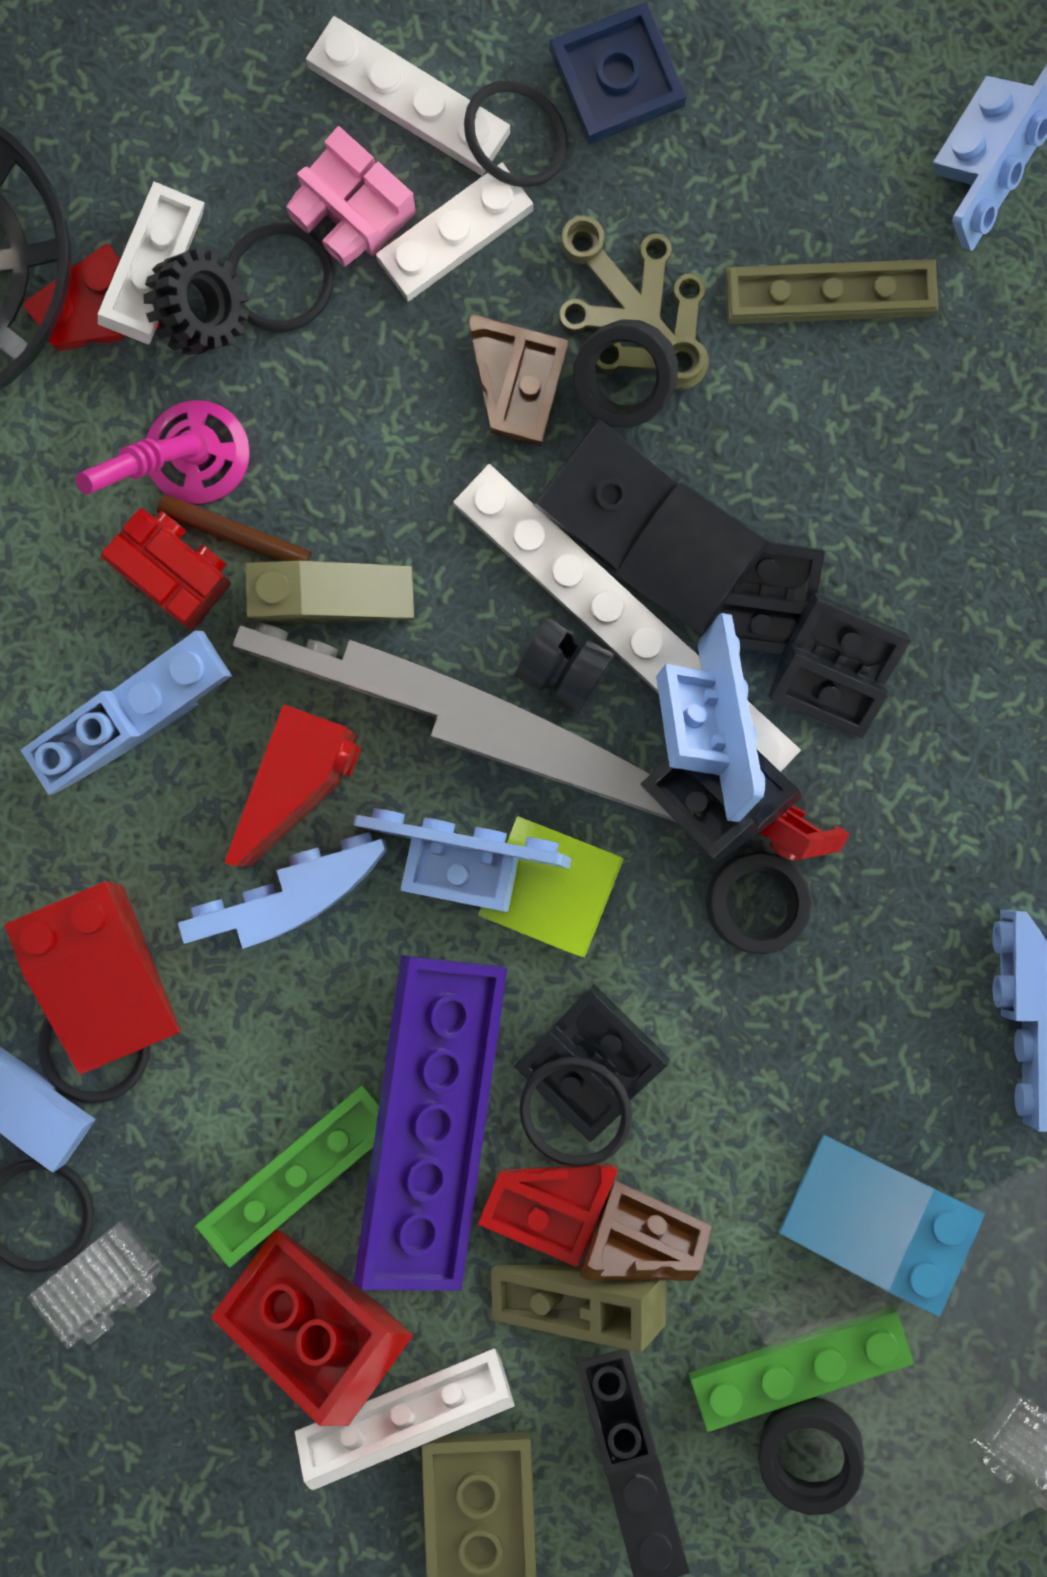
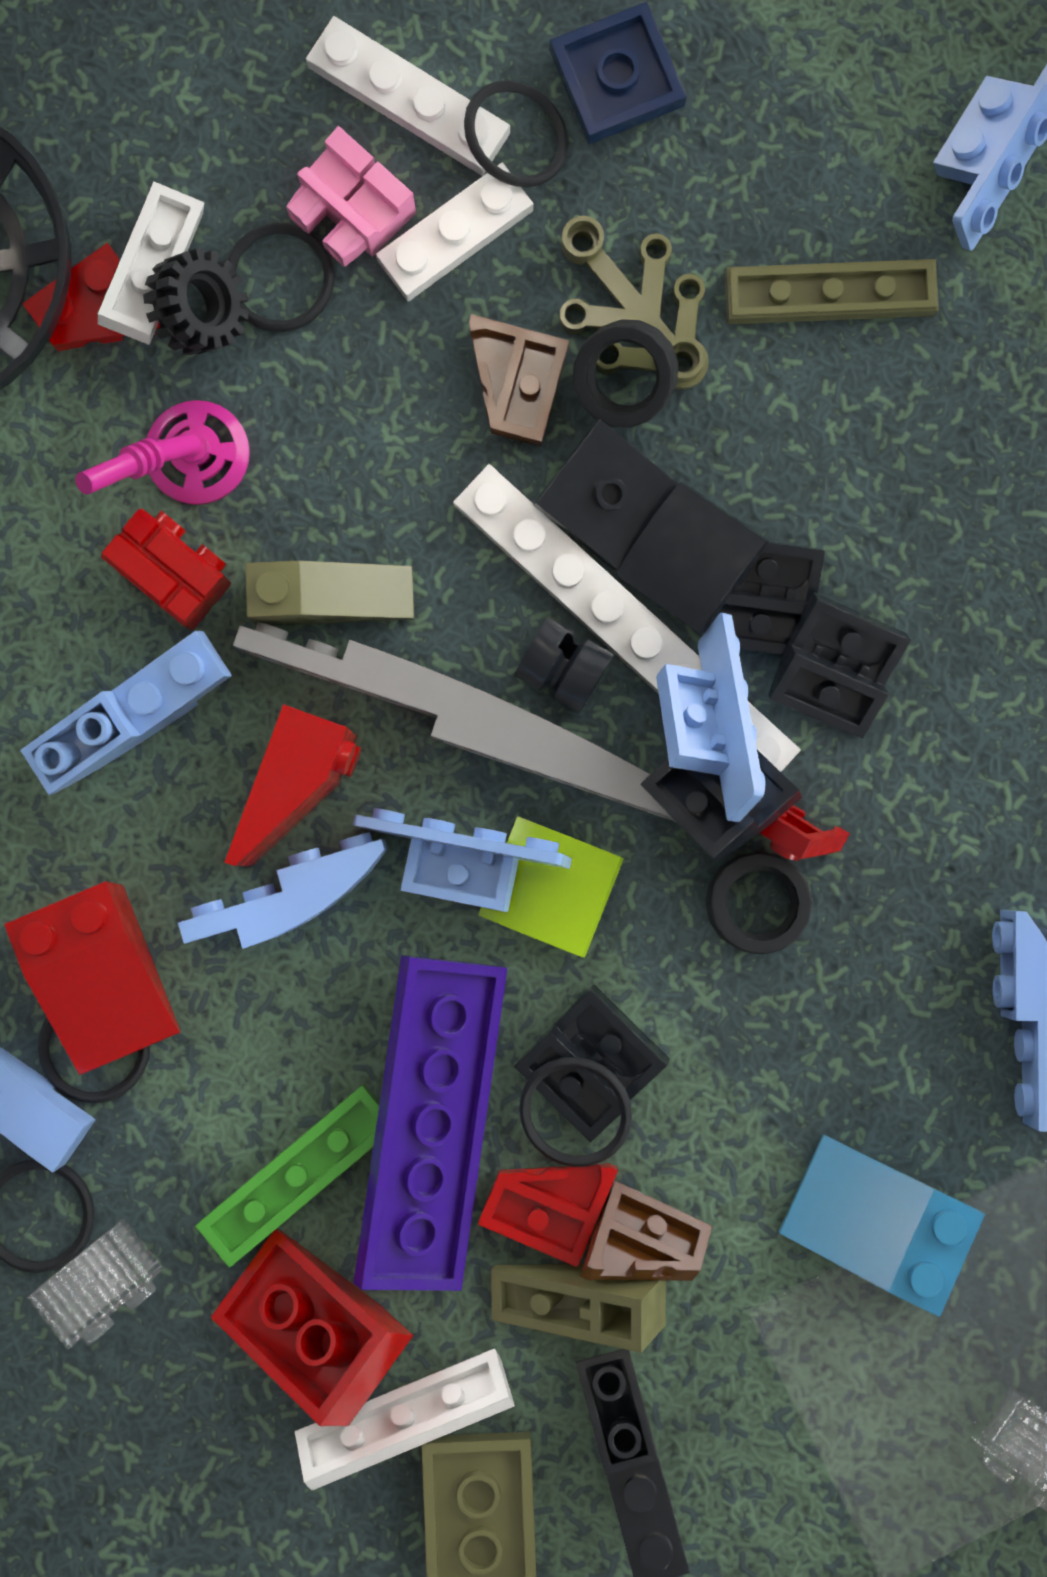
(231, 530): reddish brown bar -> none
(801, 1368): bright green plate -> none
(802, 1495): black tyre -> none

